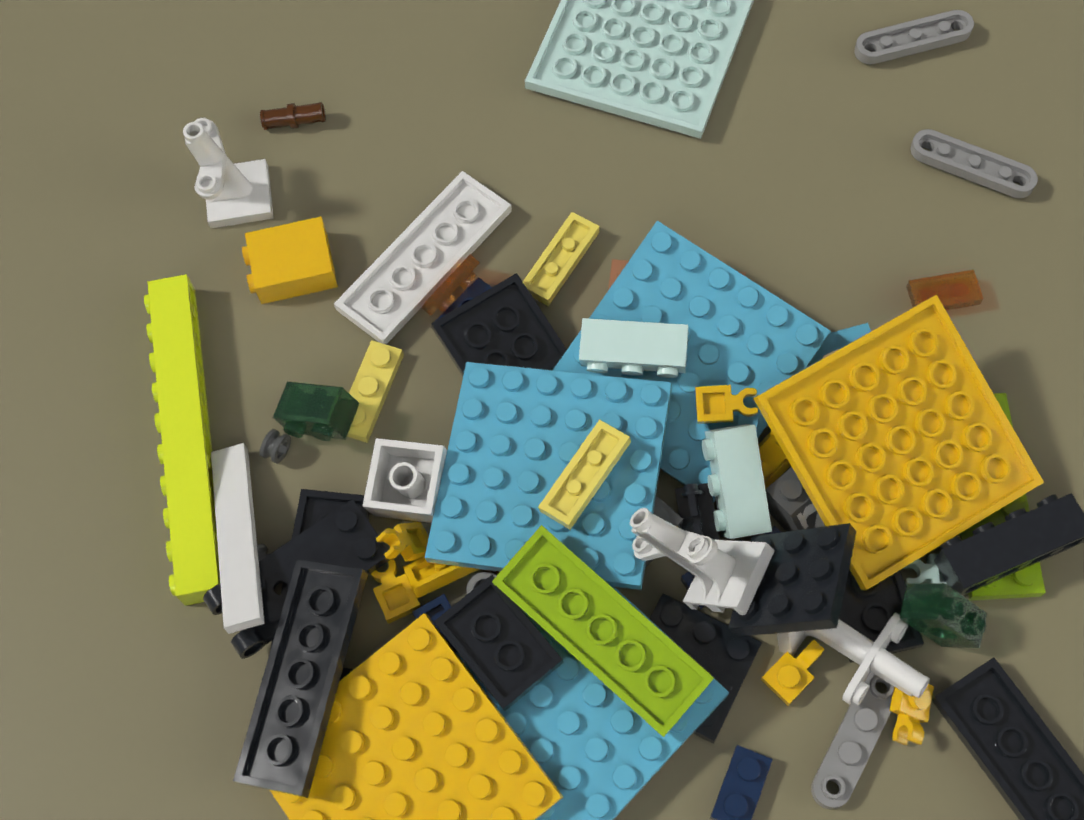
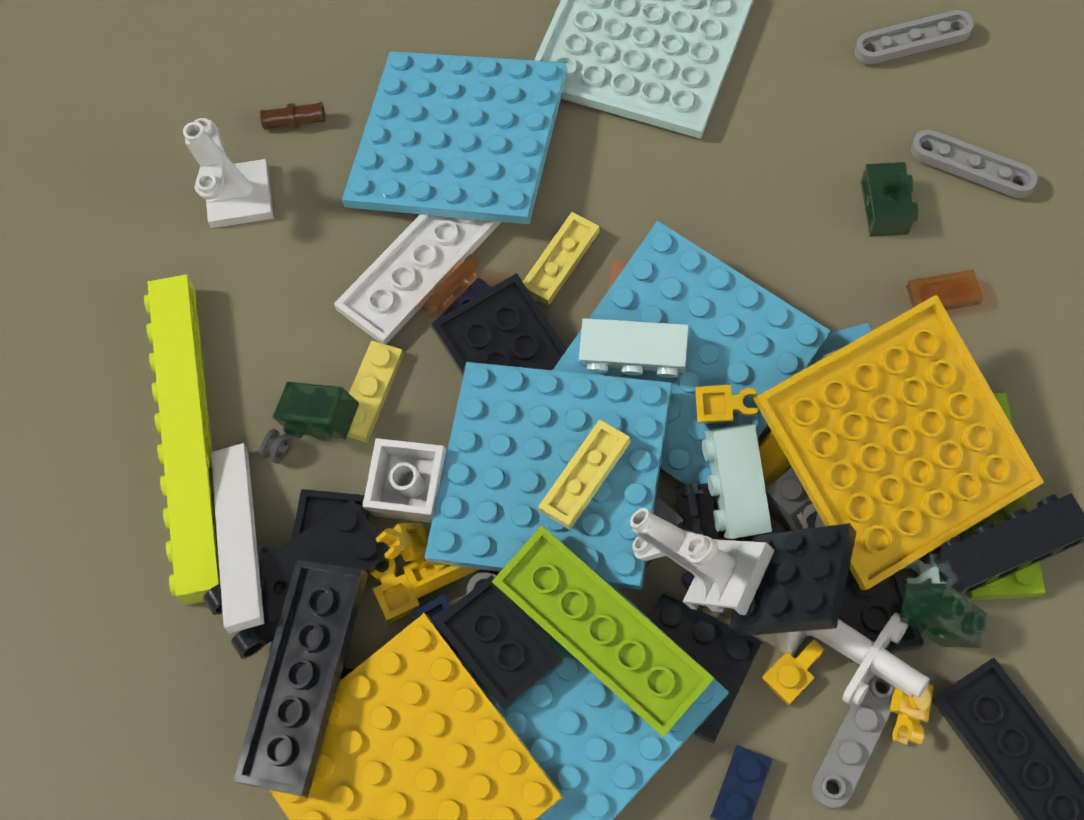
(289, 260): yellow brick -> none
(457, 137): none -> medium azure plate
(884, 215): none -> clear green brick

